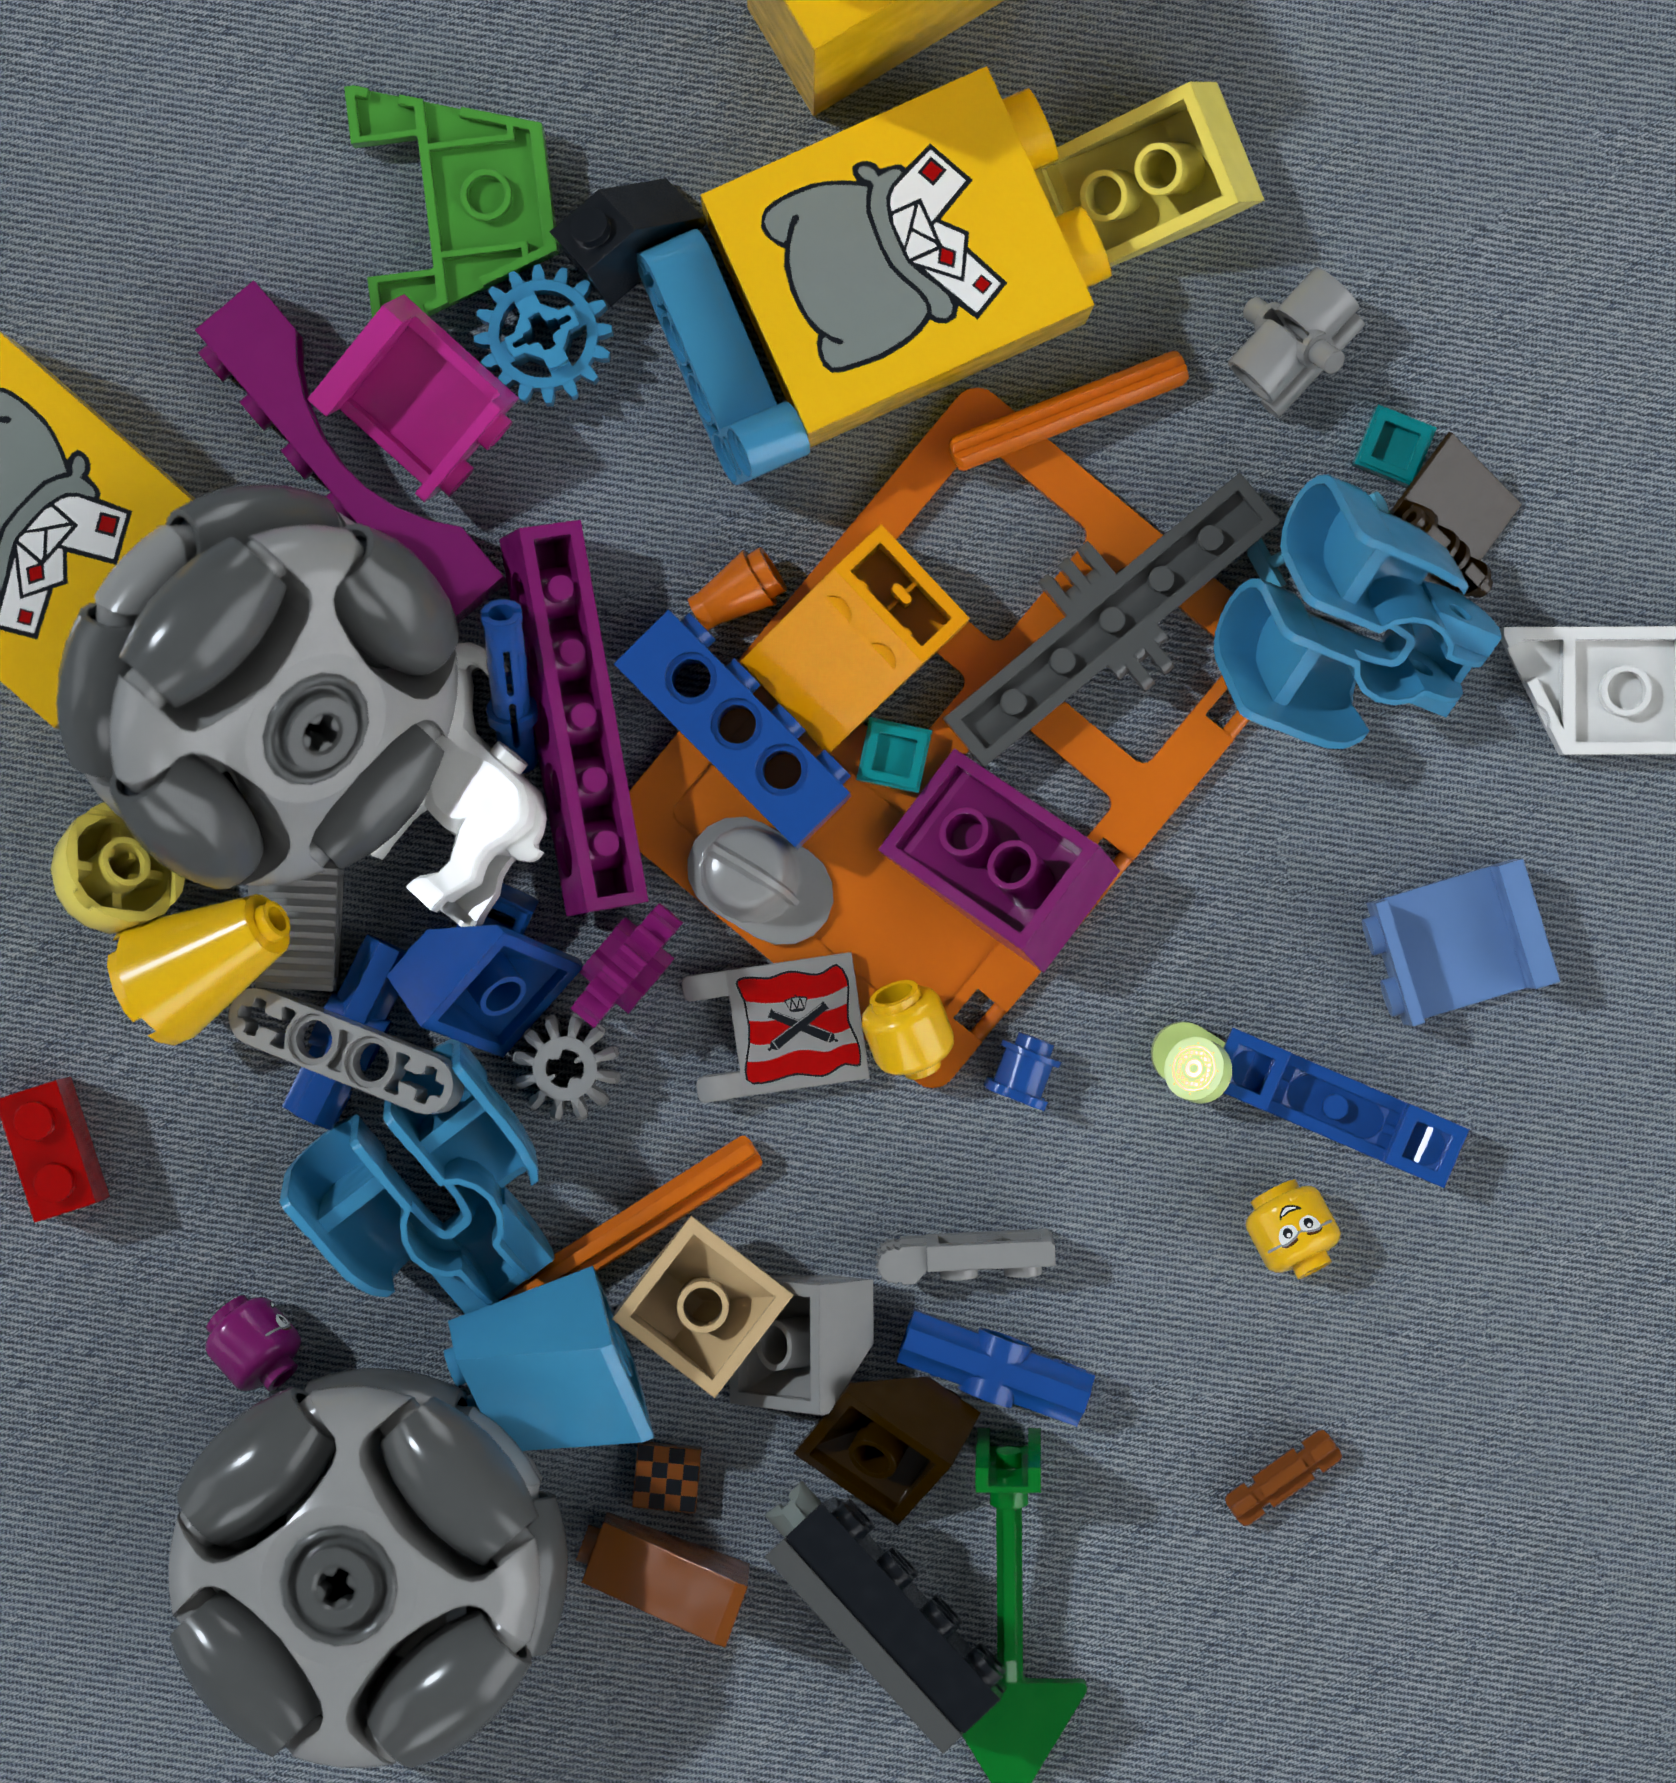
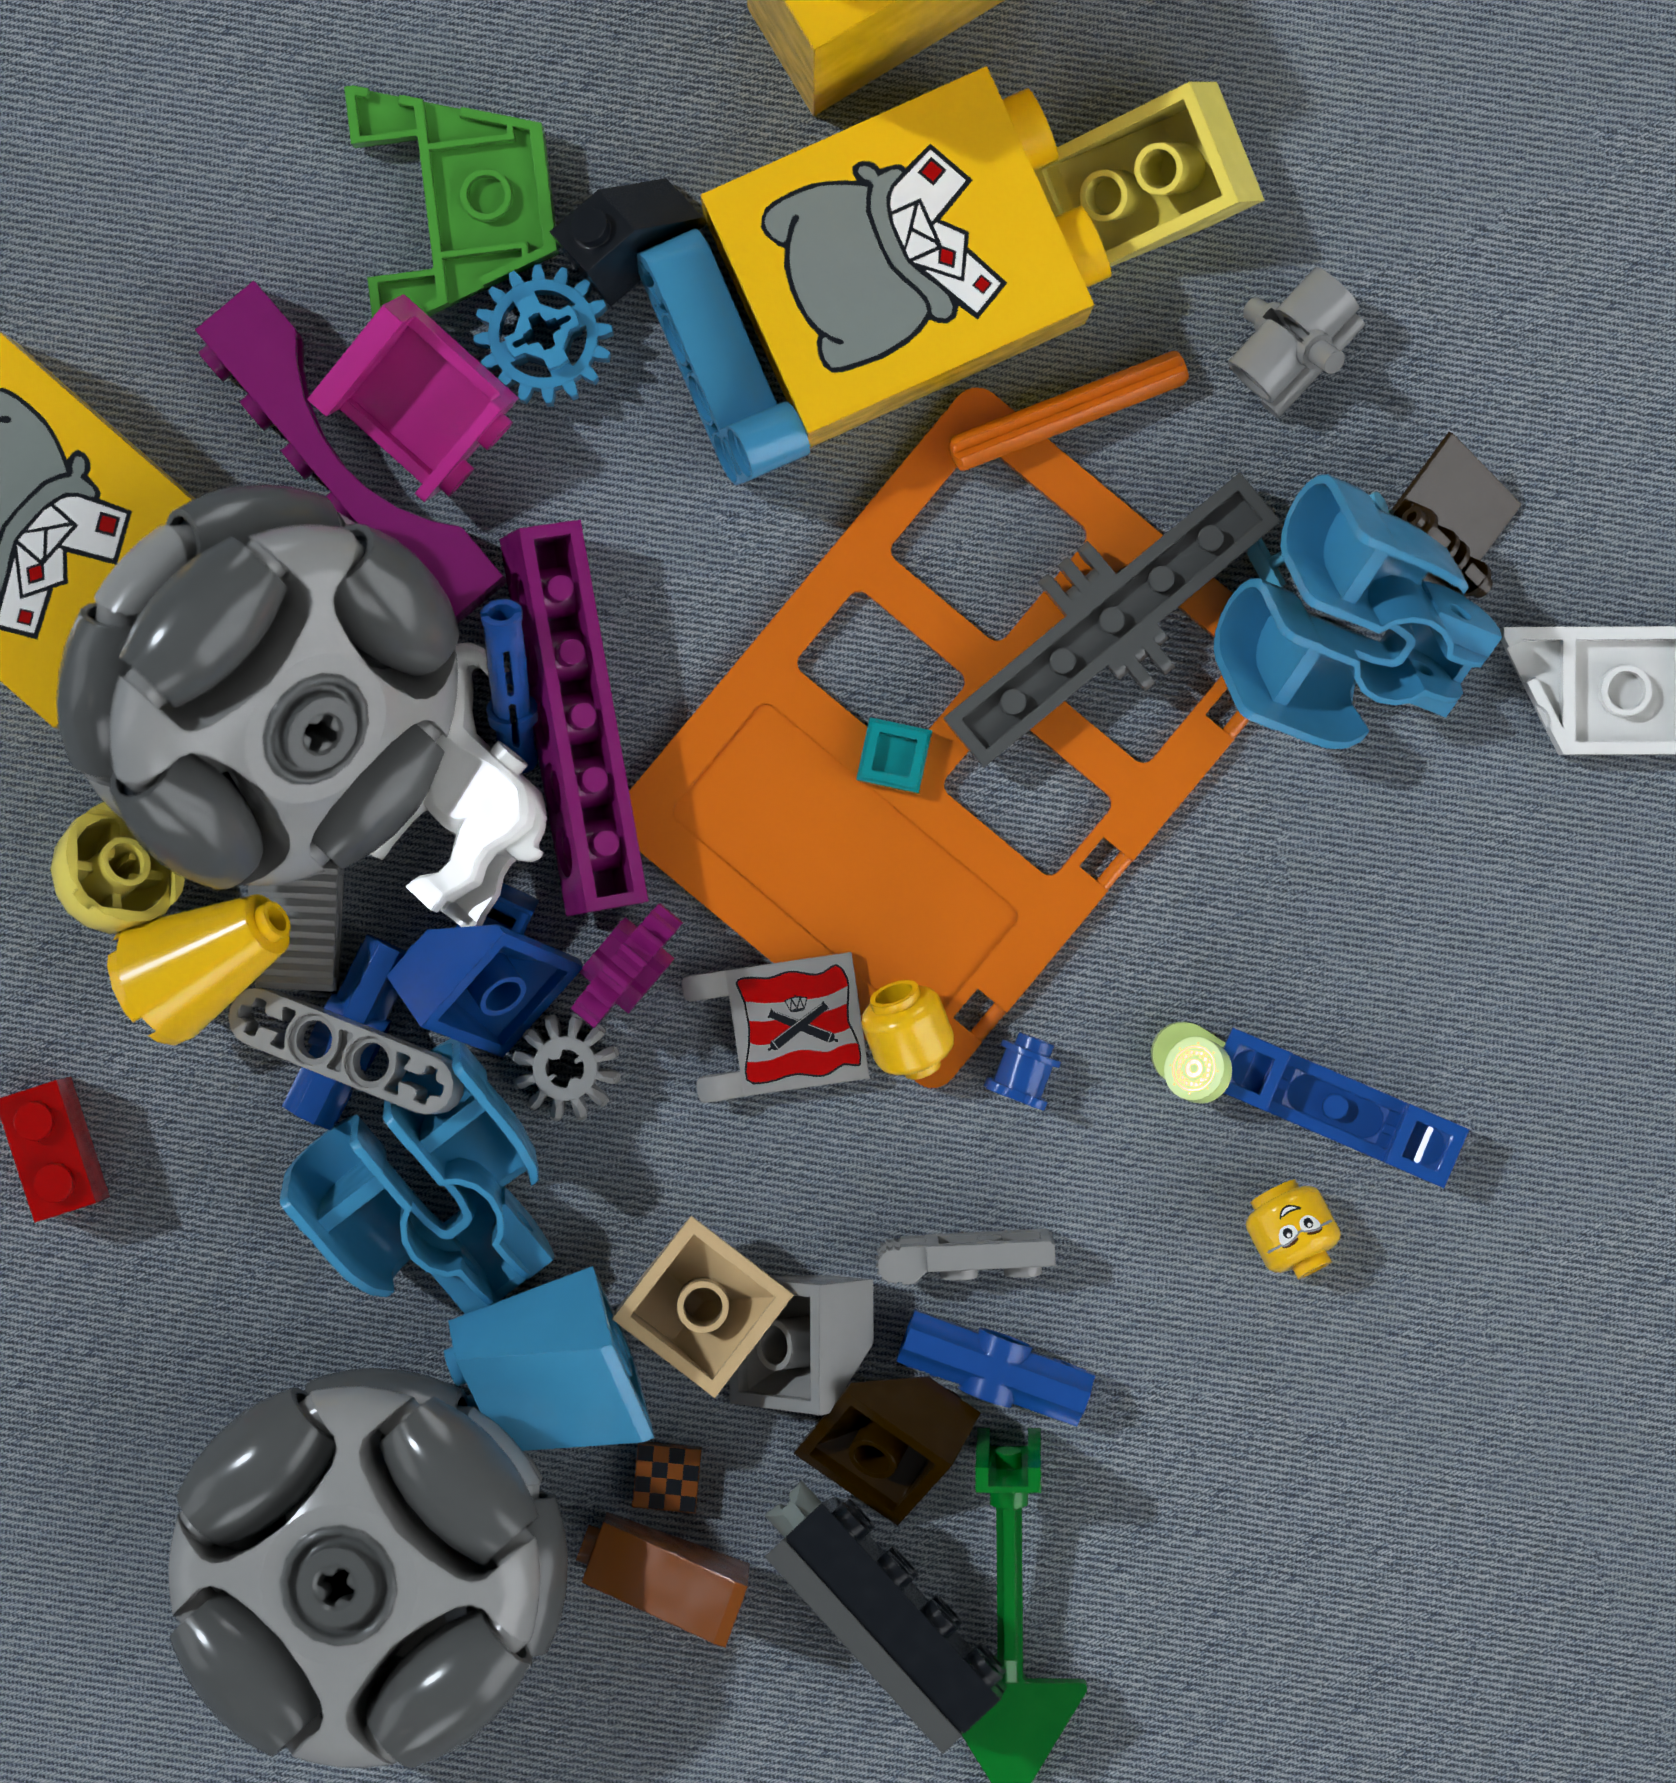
(253, 1343): magenta head -> none
(651, 1213): orange axle -> none
(653, 668): blue brick -> none
(738, 589): orange cone -> none
(760, 881): light grey piece -> none
(855, 639): light orange slope -> none
(1000, 859): magenta slope -> none
(1283, 1477): dark orange axle -> none
(1394, 446): teal tile -> none
(1460, 942): medium blue panel -> none

